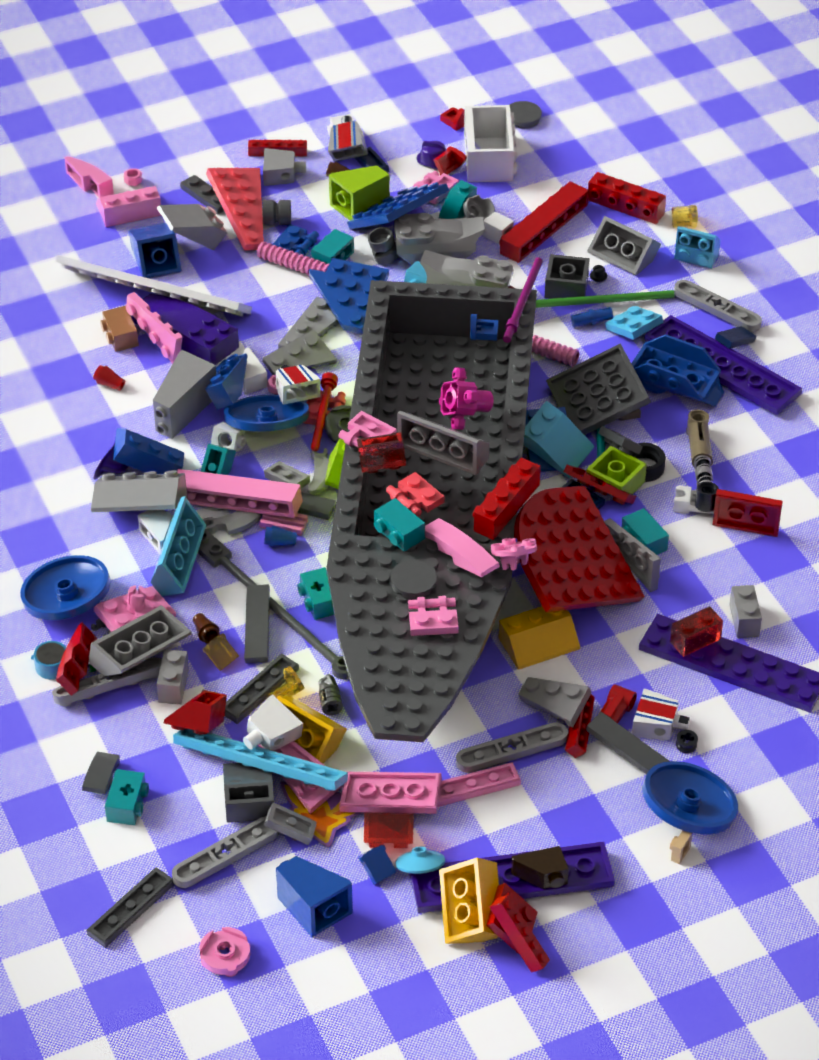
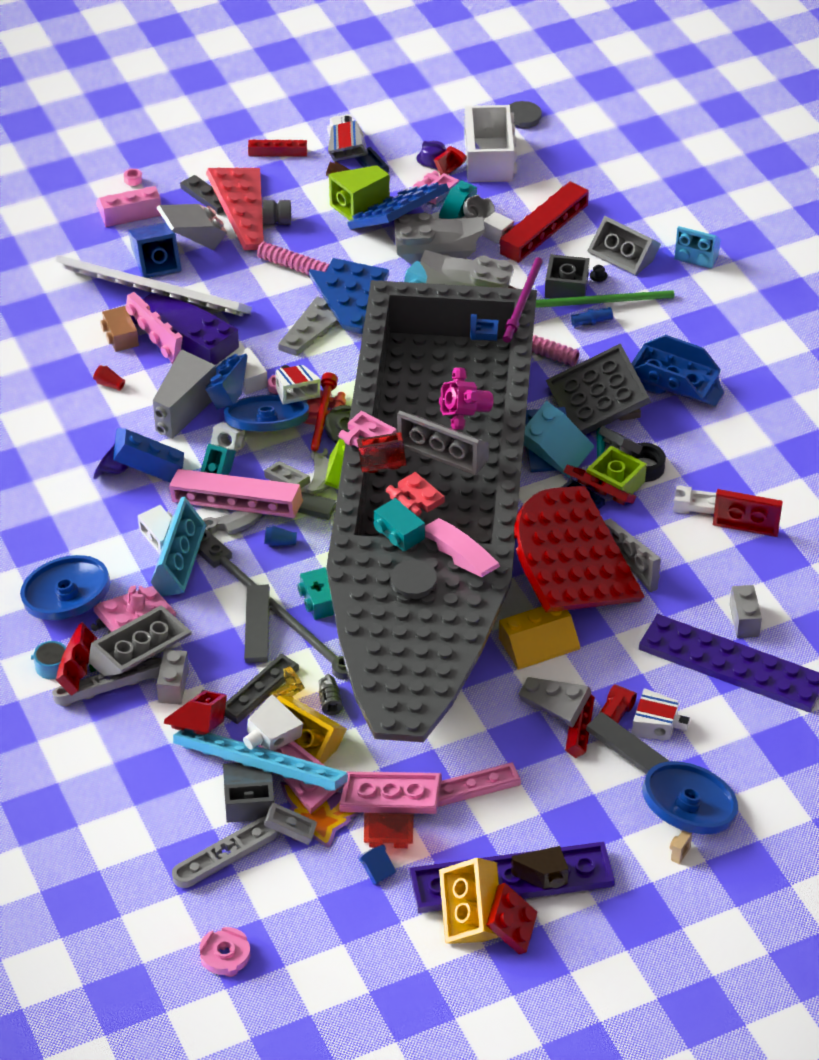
(89, 177): bright pink slope -> none
(100, 772): dark grey slope -> none
(126, 797): teal brick -> none
(130, 907): dark grey tile -> none
(138, 492): light grey slope -> none
(205, 628): reddish brown cone -> none
(220, 651): clear yellow tile -> none
(280, 167): light grey torso -> none
(296, 239): blue plate -> none
(299, 520): bright pink tile -> none
(305, 350): light grey wing -> none
(313, 894): blue slope -> none
(334, 245): teal brick -> none
(383, 245): dark grey wheel -> none
(420, 861): medium azure dish -> none
(433, 622): bright pink plate -> none
(453, 118): red tile -> none
(498, 752): light grey piece -> none
(506, 498): red brick -> none
(512, 551): bright pink plate -> none
(519, 933): red piece -> none
(626, 197): red brick -> none
(634, 322): medium azure plate -> none
(646, 530): teal brick -> none
(685, 216): clear yellow tile -> none
(688, 747): black bush -> none
(696, 631): clear red brick -> none
(701, 459): piece -> none
(717, 305): light grey piece -> none
(735, 337): dark blue tile -> none
(737, 370): dark purple plate -> none

